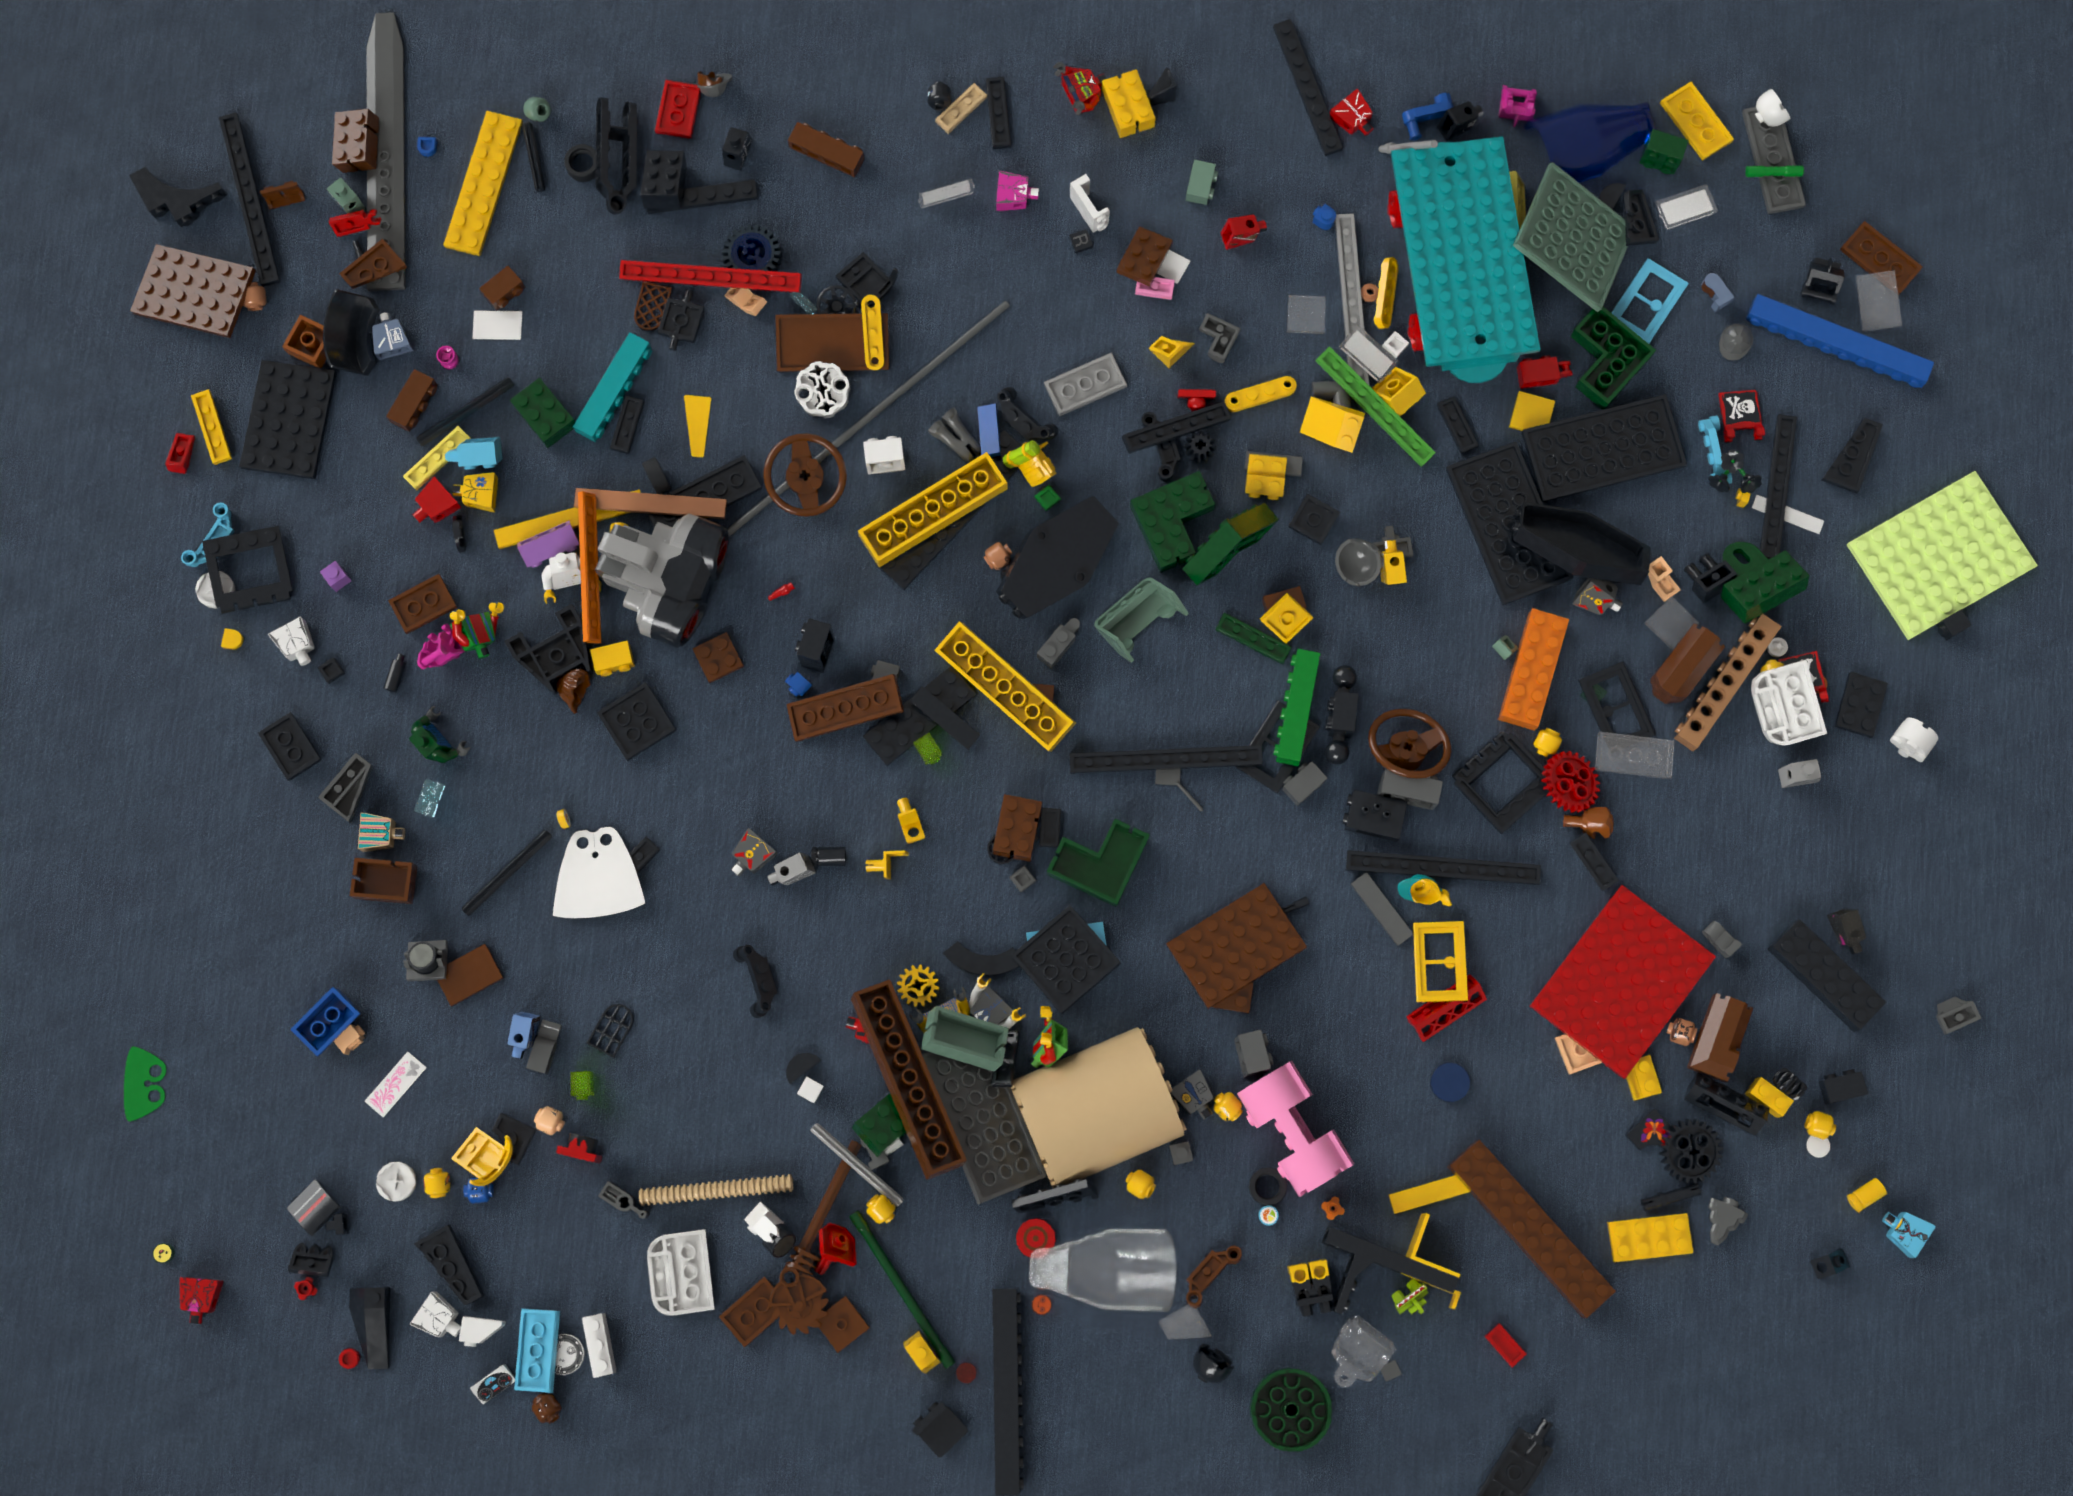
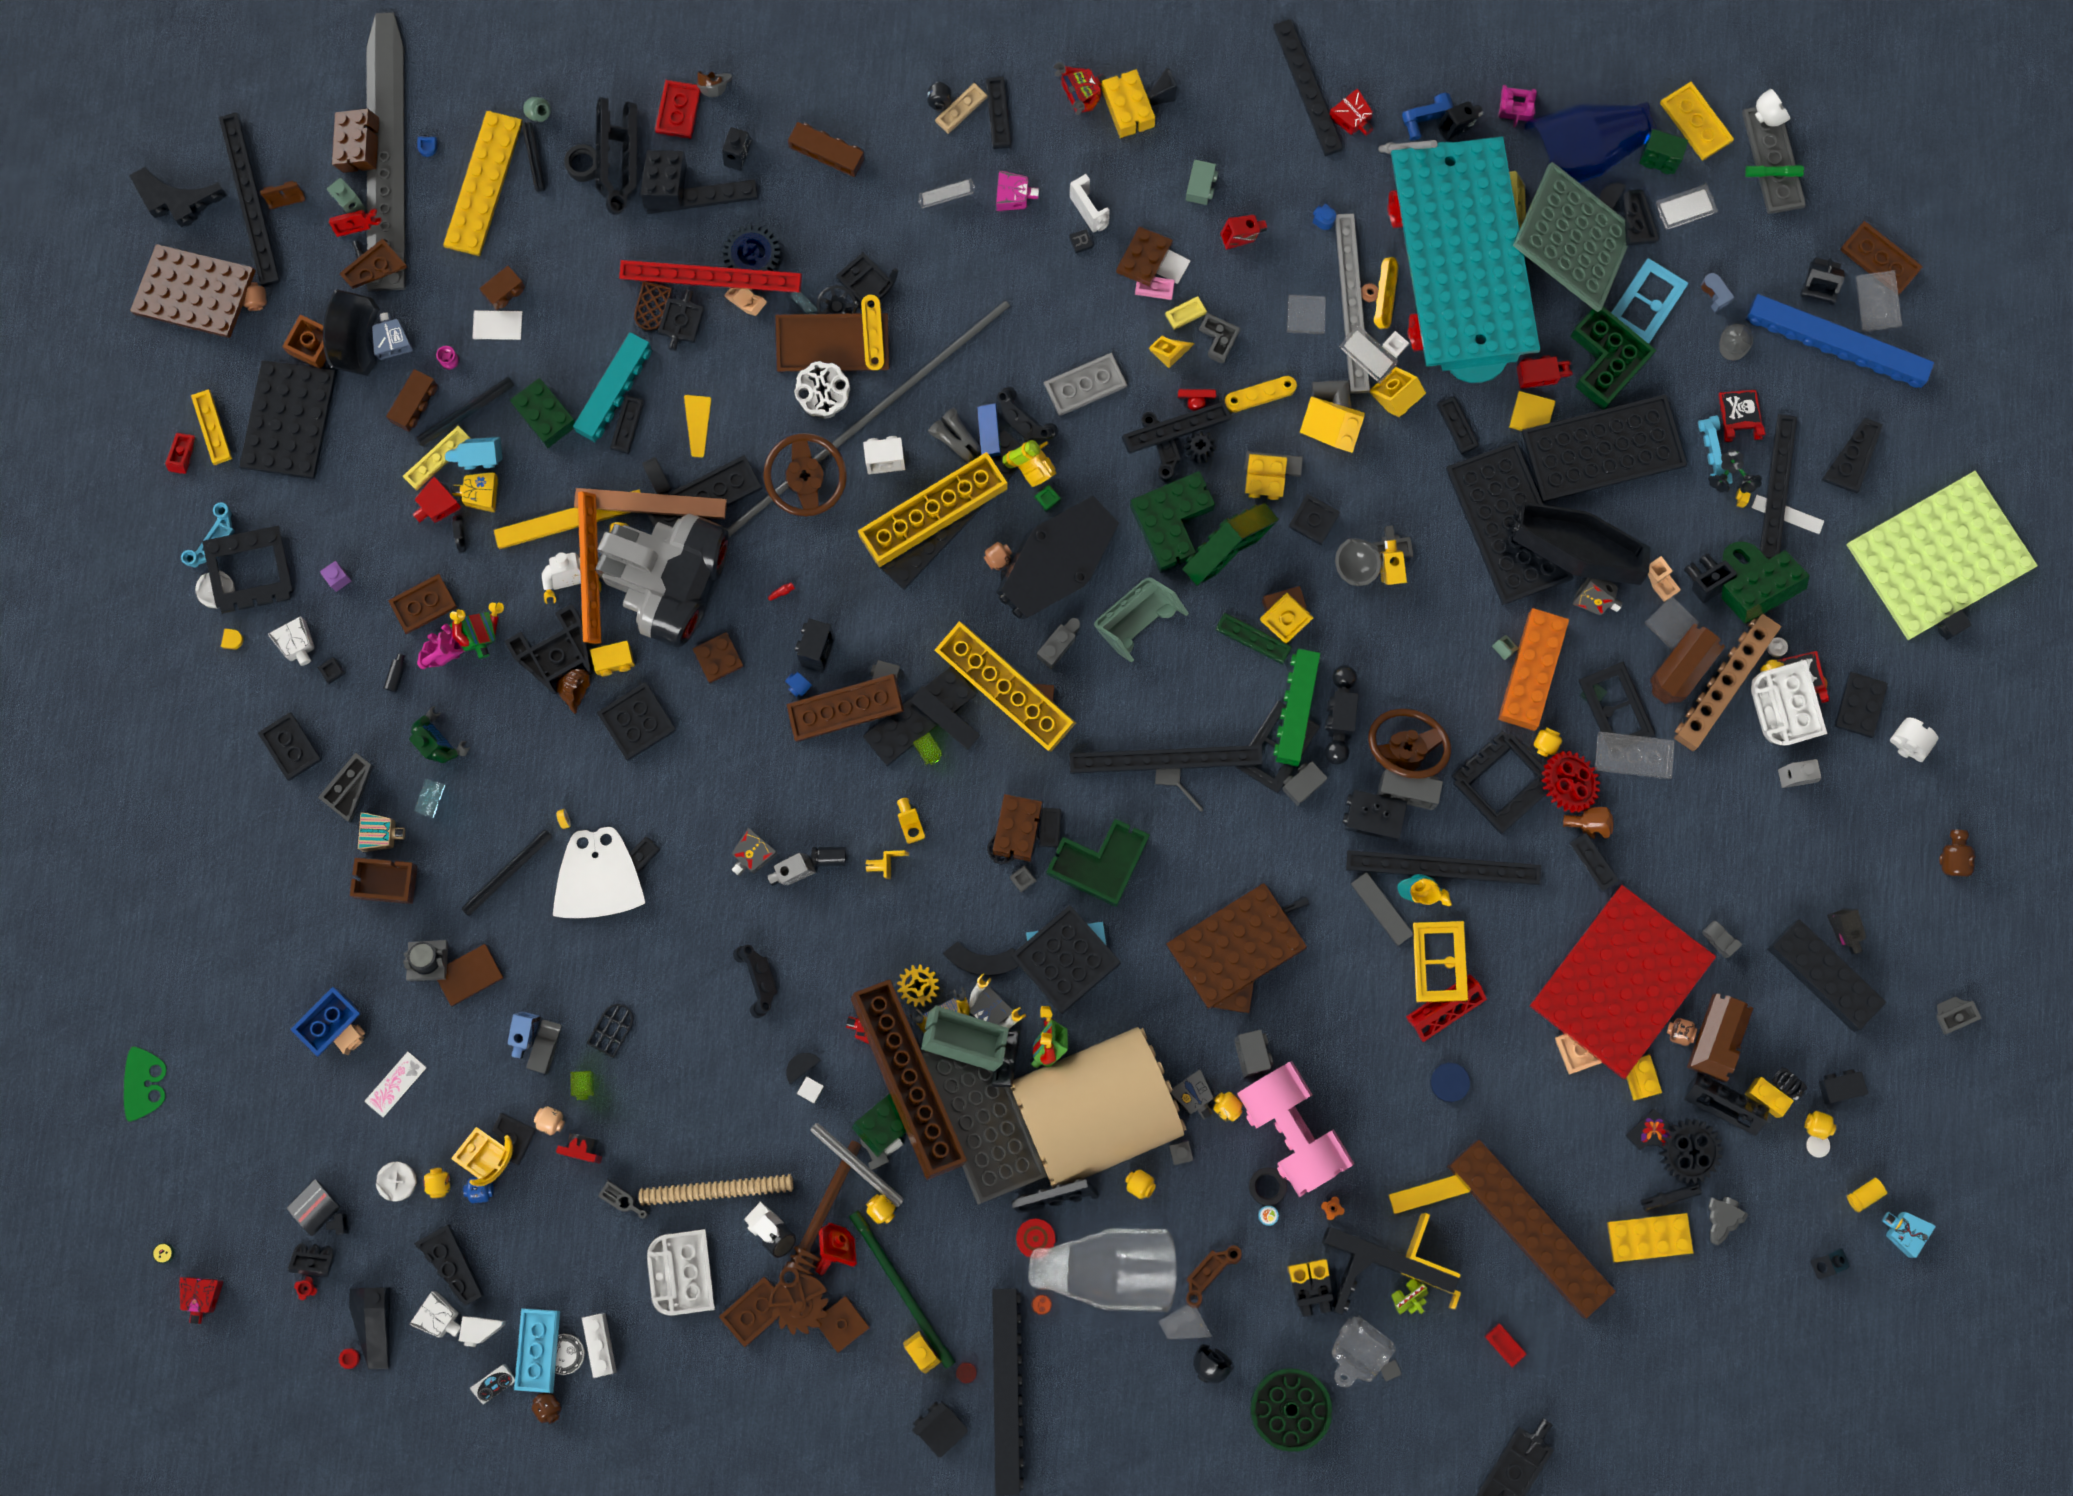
(548, 544): medium lavender brick -> none
(1185, 313): none -> light yellow tile
(1375, 406): bright green plate -> none
(1958, 858): none -> reddish brown piece

